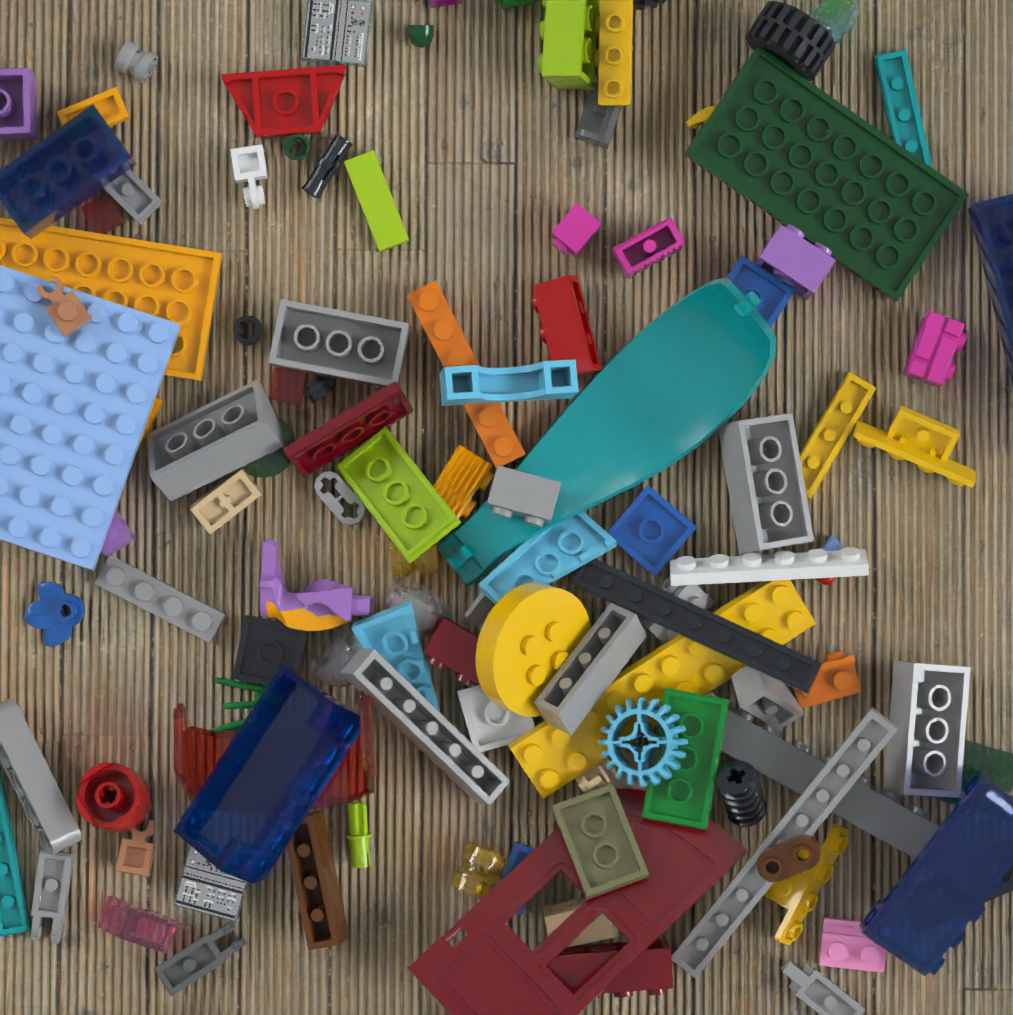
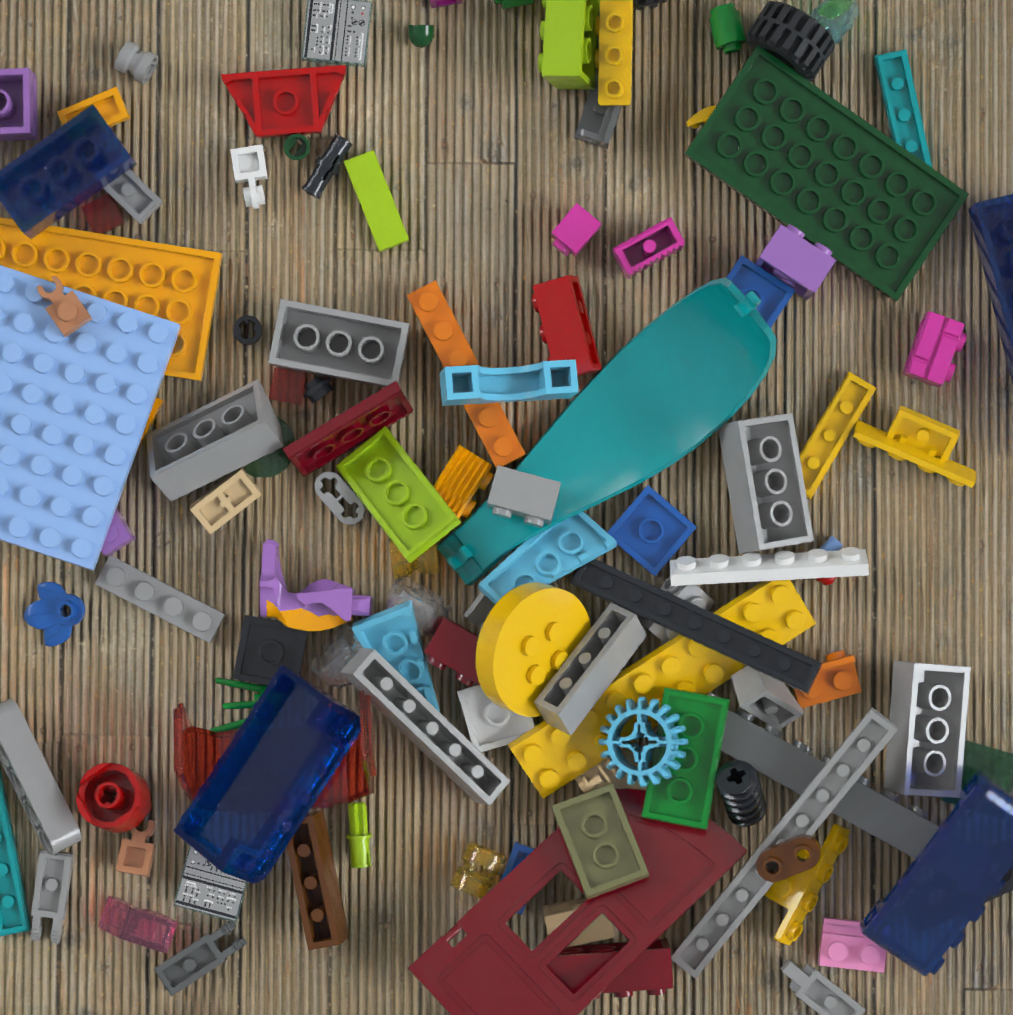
(727, 28): none -> green brick

